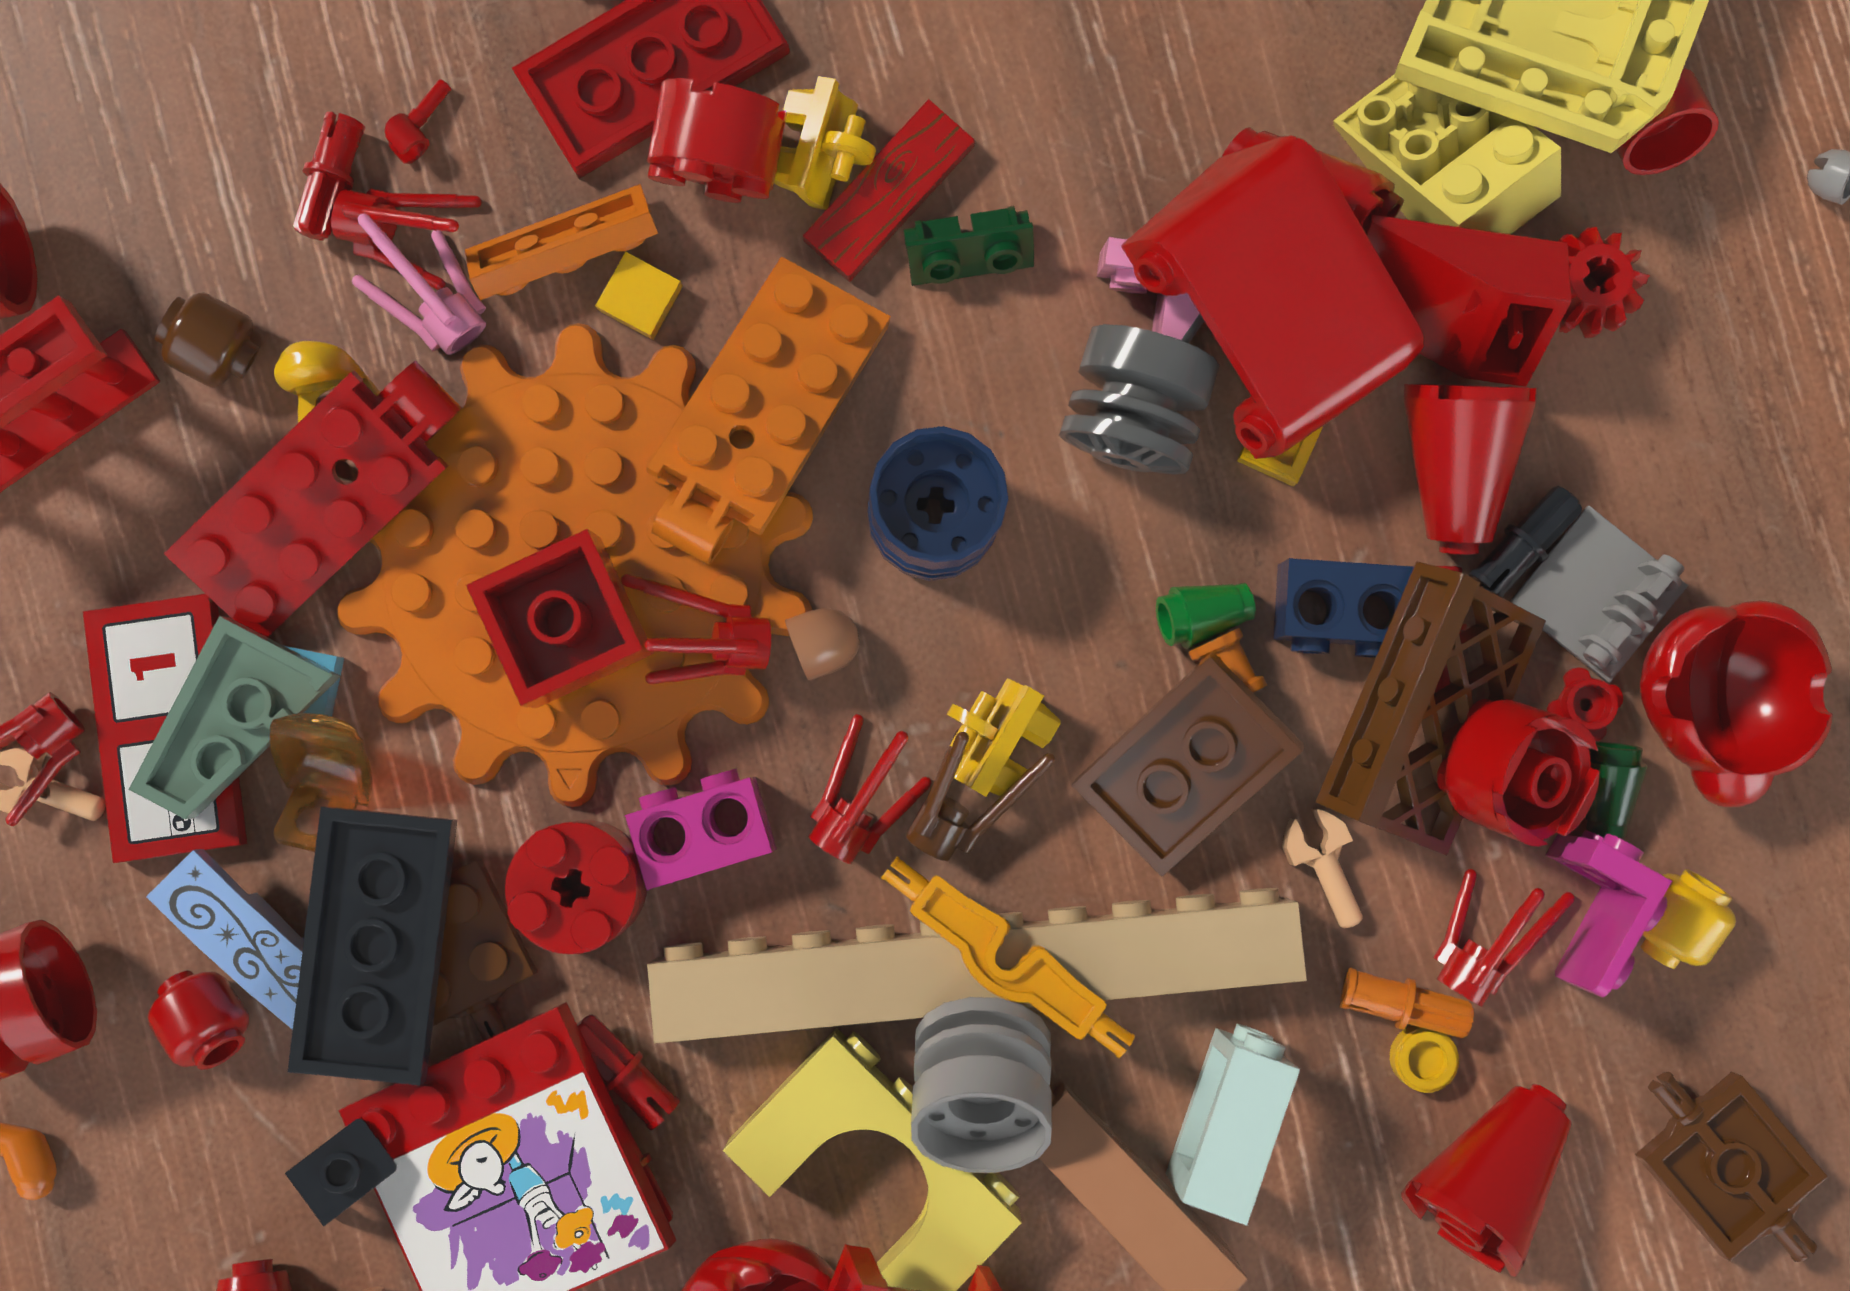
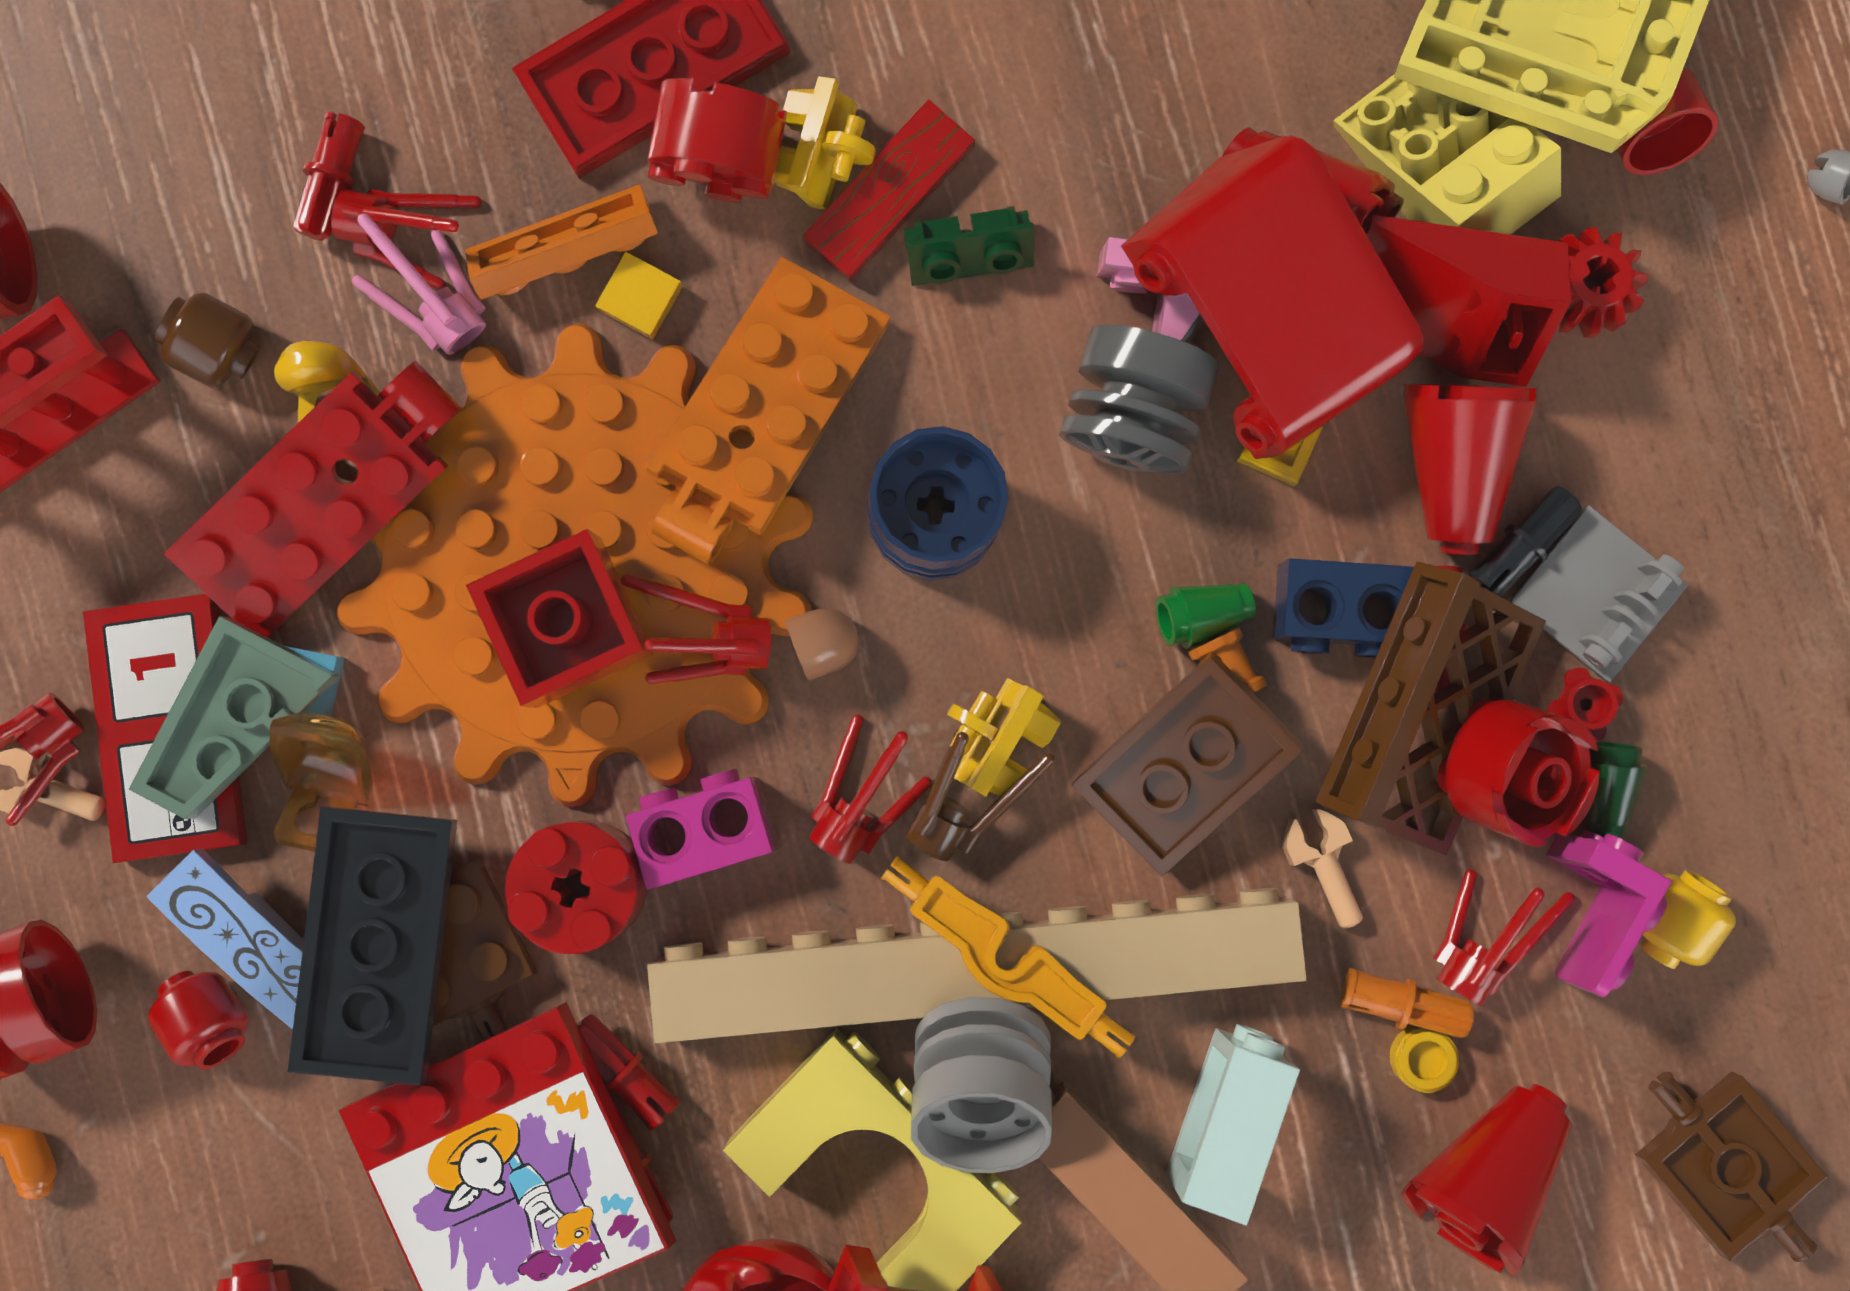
(342, 1171): black bracket -> none
(403, 129): red hand -> none
(1738, 696): red piece -> none

